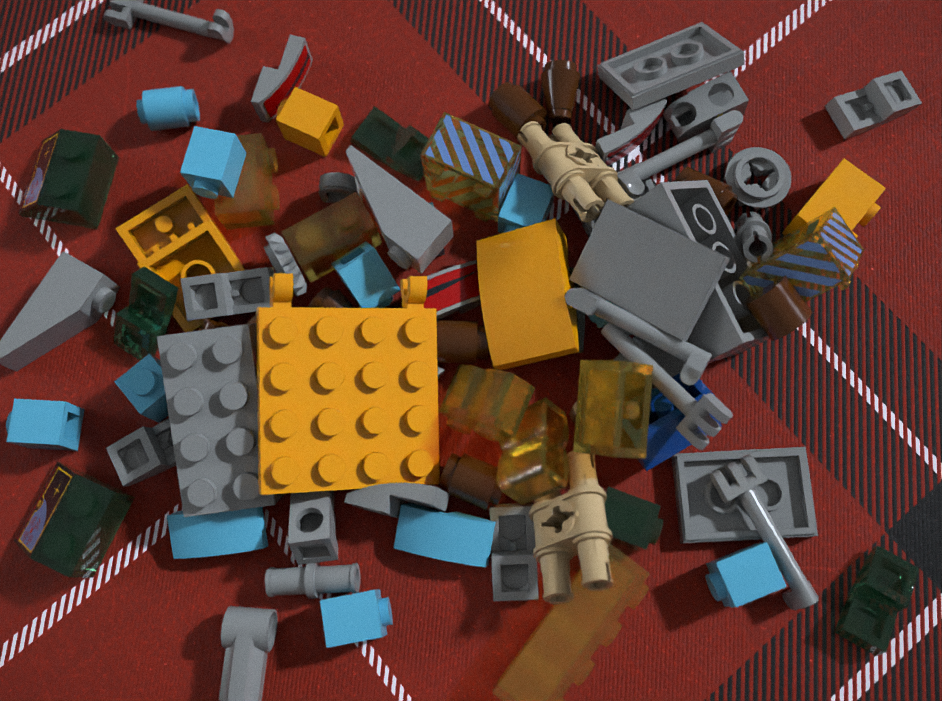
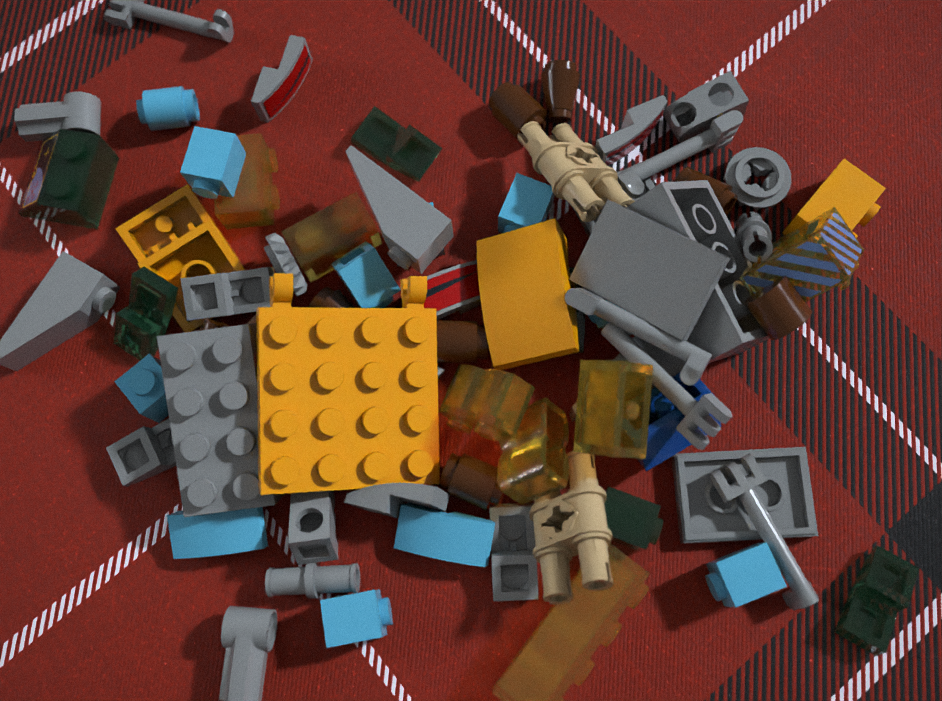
(45, 424): medium azure brick -> none
(73, 522): clear green slope -> none
(76, 113): none -> light grey piece
(309, 121): light orange brick -> none
(336, 186): light grey tile -> none
(470, 166): clear yellow container -> none
(670, 65): light grey tile -> none
(874, 105): light grey slope -> none

